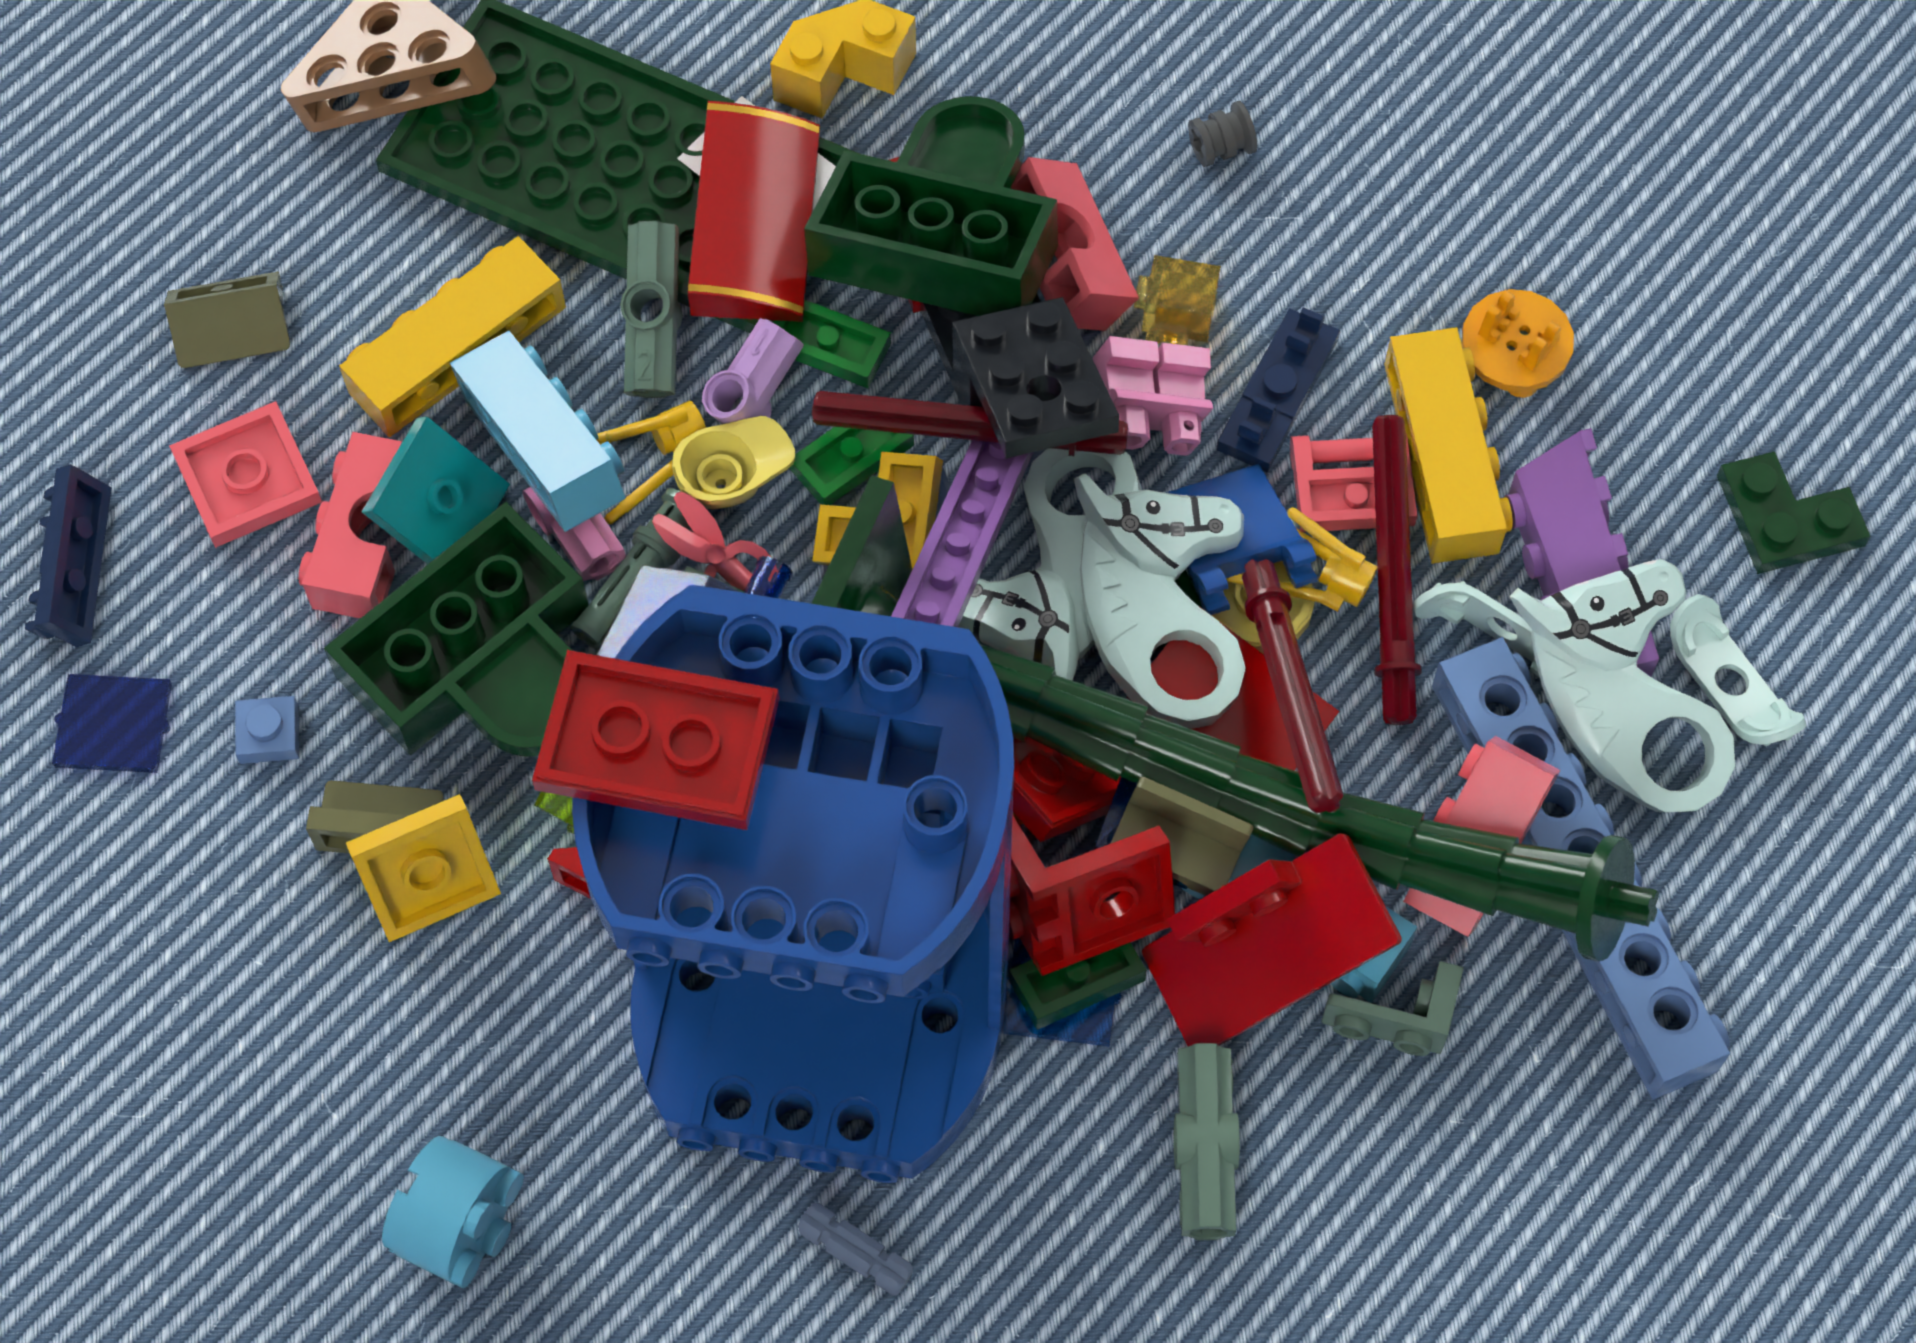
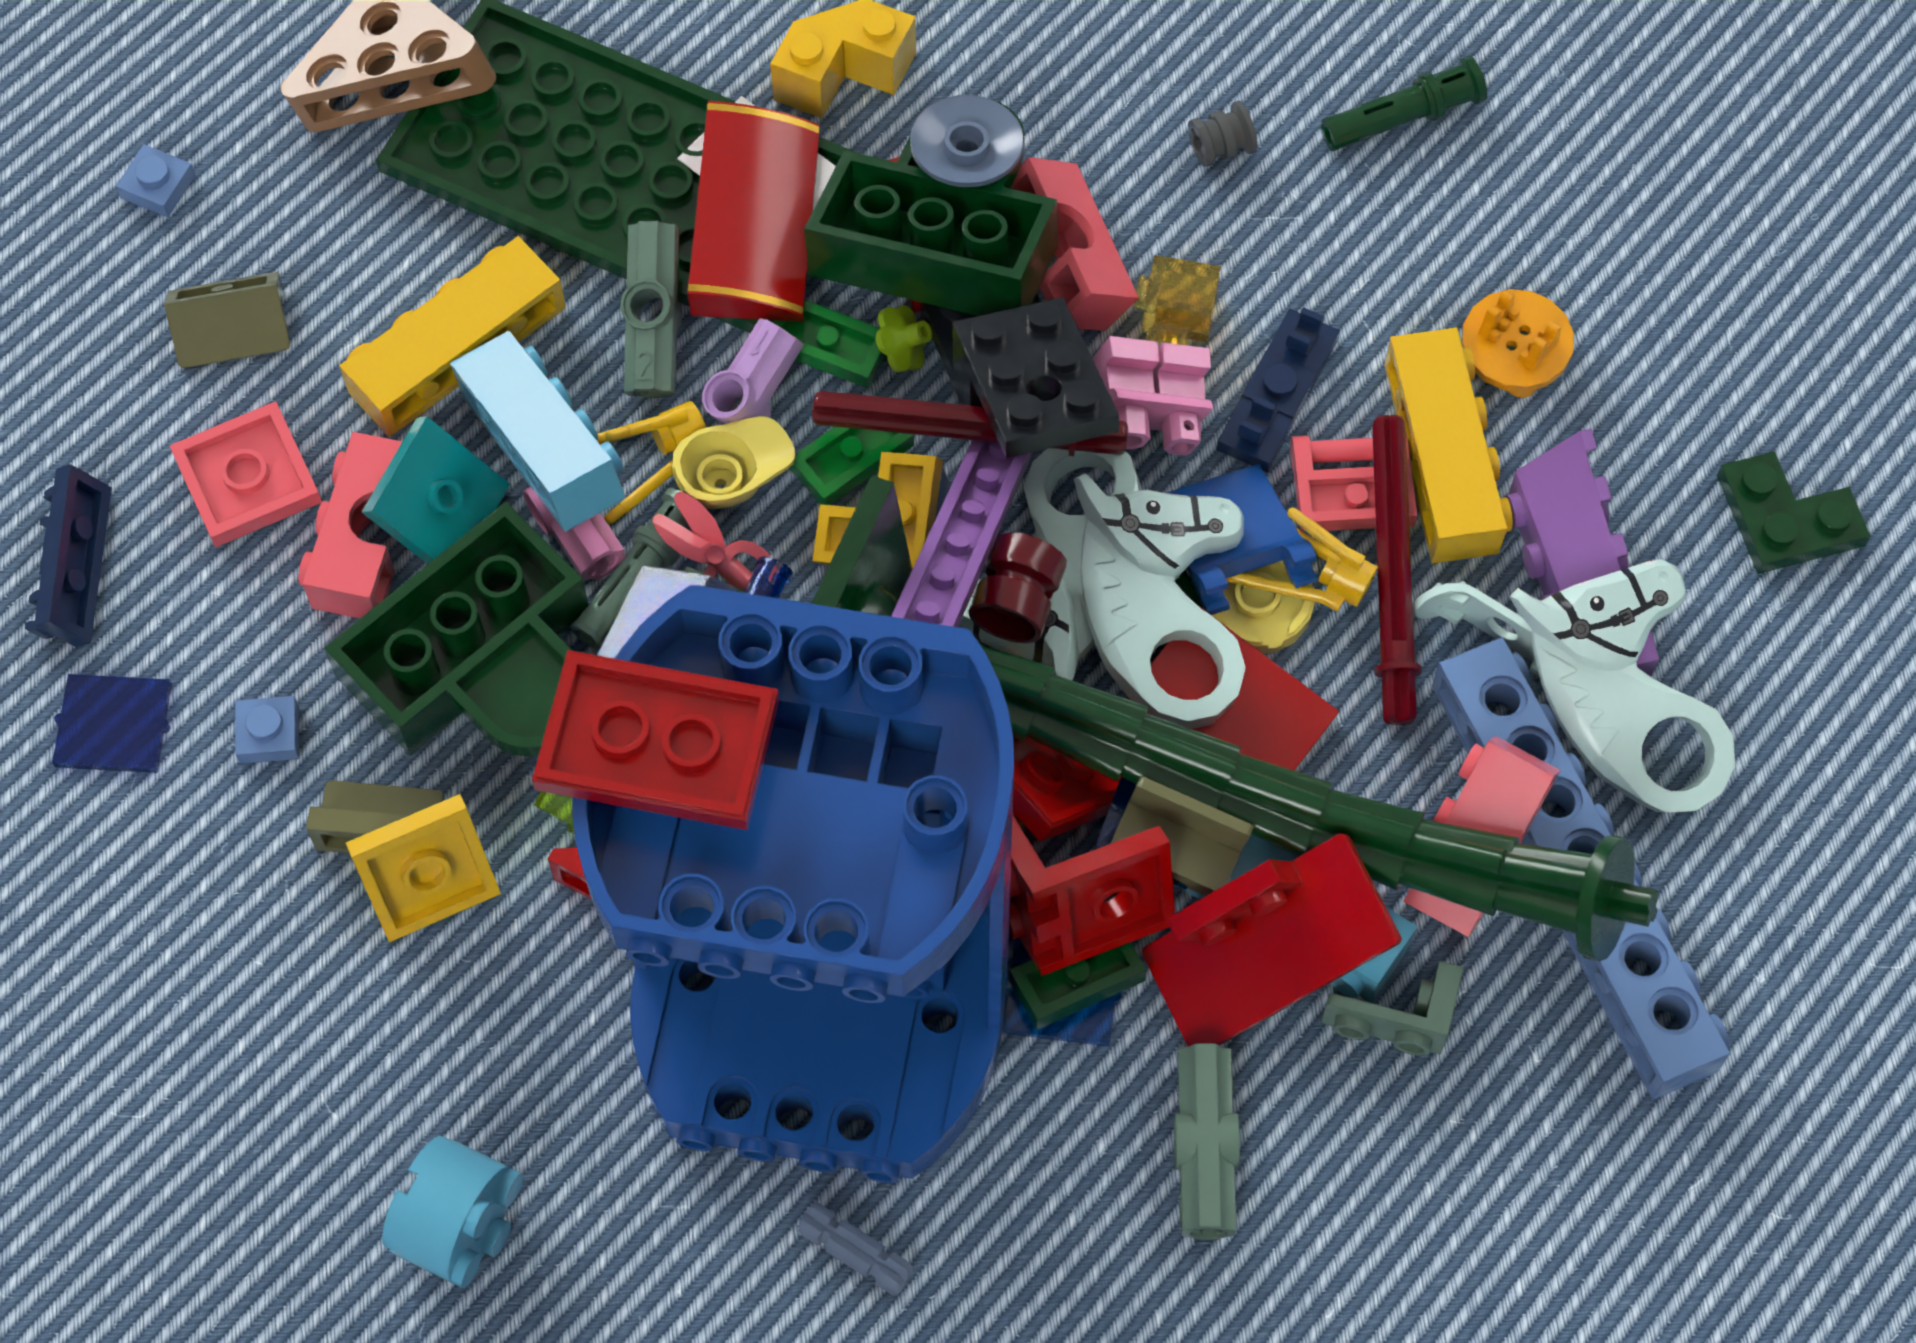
(155, 180): none -> medium blue plate
(902, 338): none -> lime plant
(966, 141): none -> sand blue dish
(1017, 589): none -> dark red wheel
(1269, 610): dark red axle -> none
(1425, 98): none -> dark green pin
(1706, 647): light aqua piece -> none

